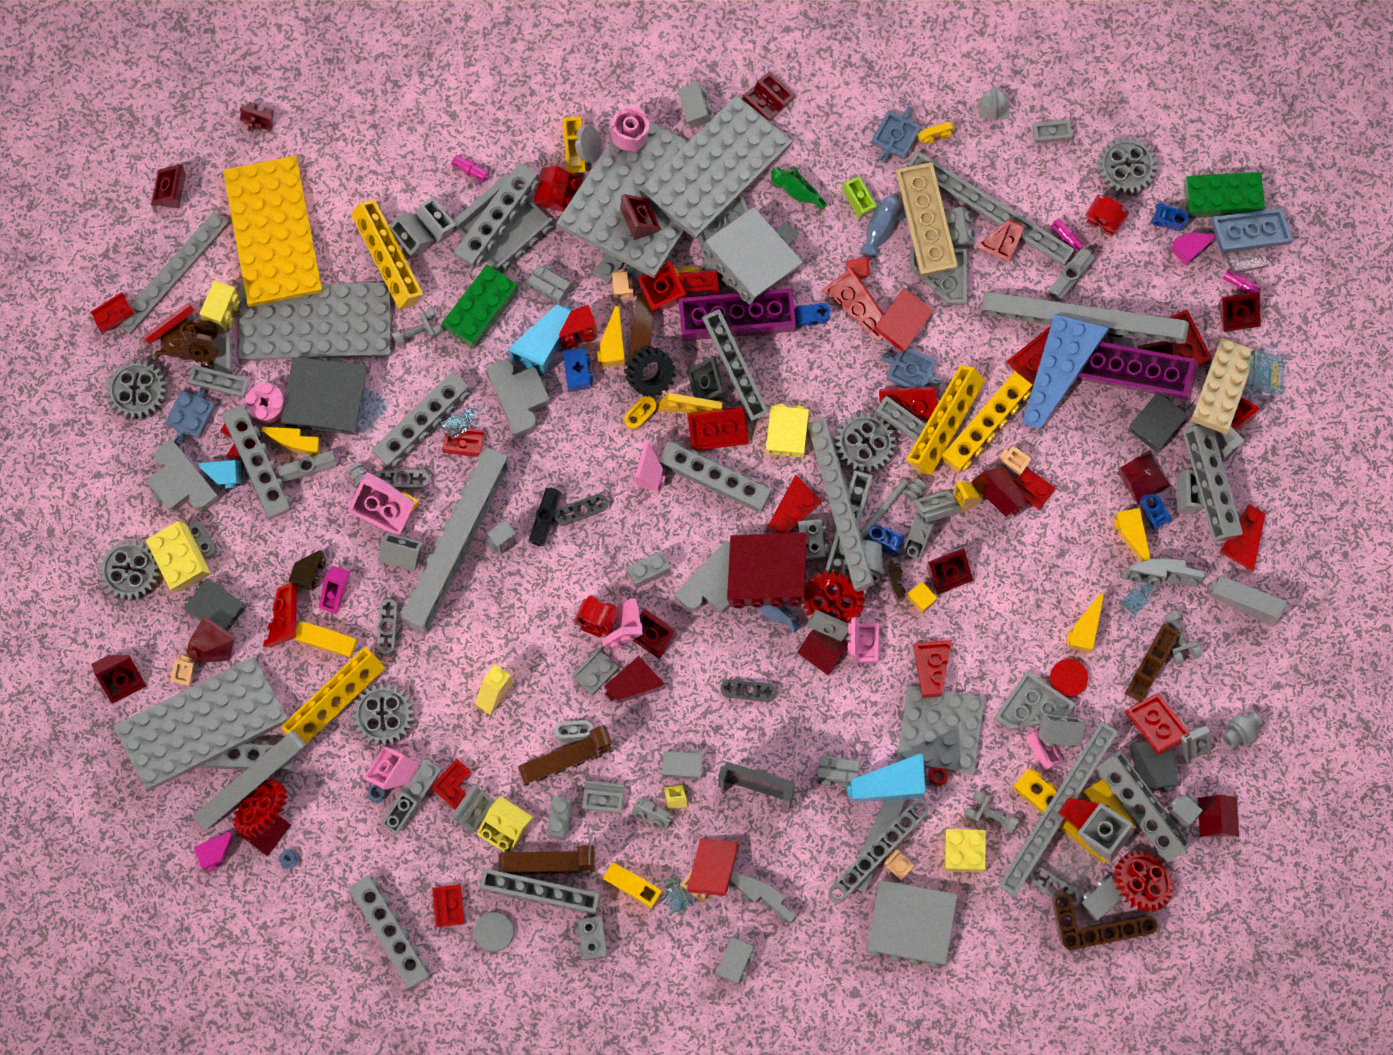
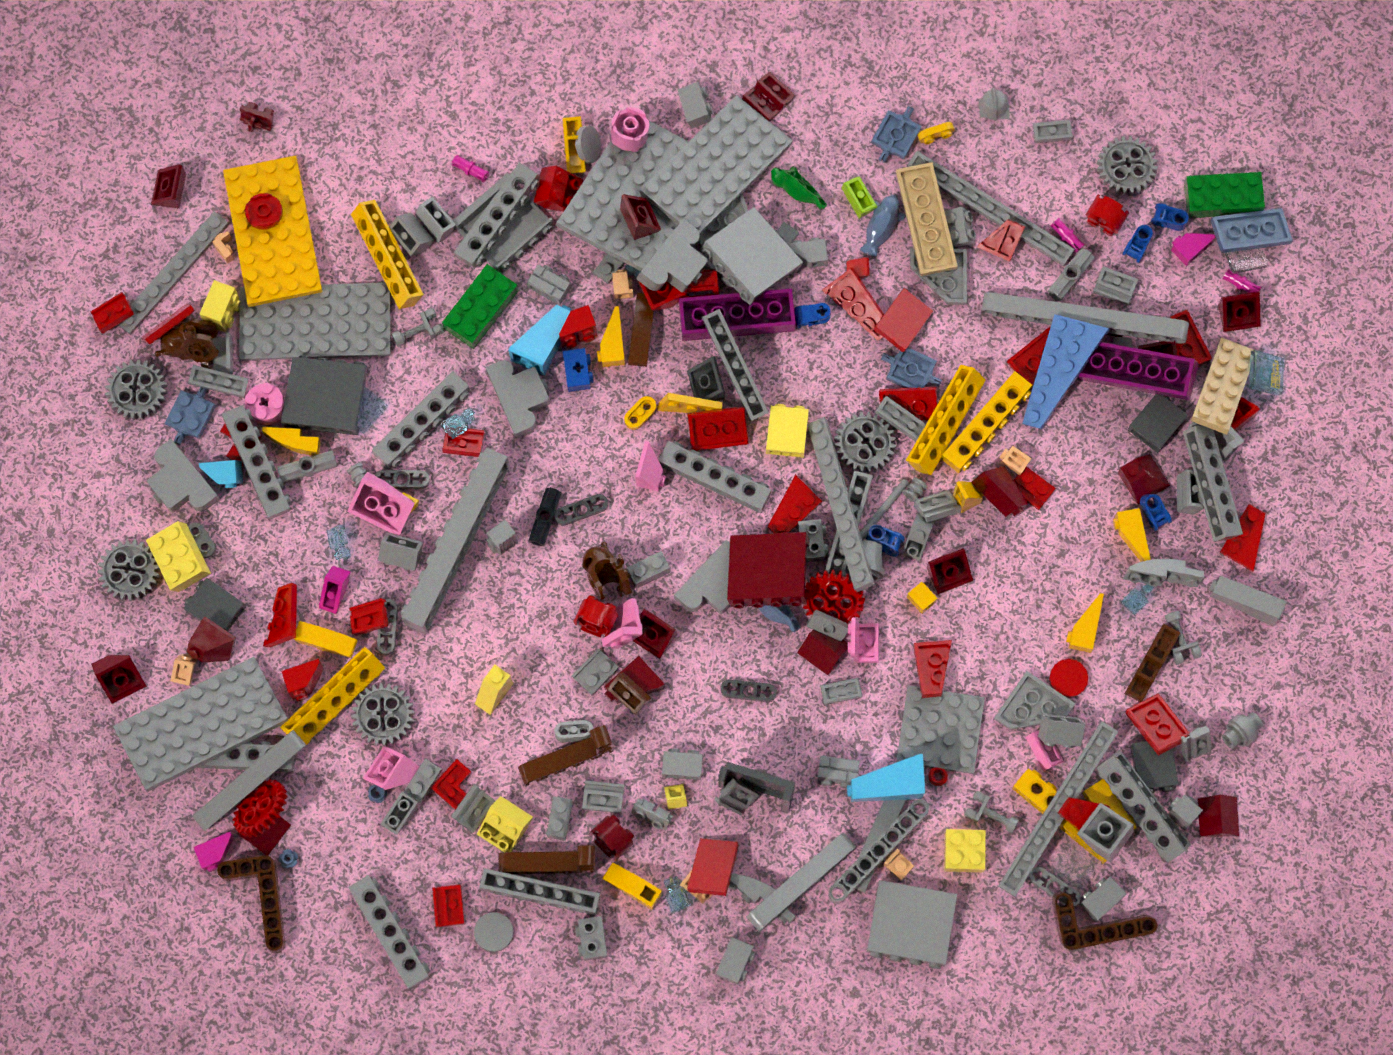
(224, 250): none -> light nougat bracket
(263, 211): none -> red tile
(265, 895): none -> reddish brown beam
(302, 679): none -> red slope
(305, 571): dark brown slope -> none
(337, 541): none -> clear light blue plate
(368, 617): none -> red plate
(604, 569): none -> reddish brown helmet
(612, 837): none -> dark red brick
(629, 693): none -> reddish brown slope
(659, 381): black tyre -> none
(675, 260): none -> light grey brick
(736, 796): none -> light grey plate
(800, 882): none -> light grey beam
(811, 252): none -> light grey slope
(841, 691): none -> light grey plate
(894, 576): dark brown slope -> none
(1115, 285): none -> light grey plate
(1137, 246): none -> blue piece
(1143, 881): red gear -> none

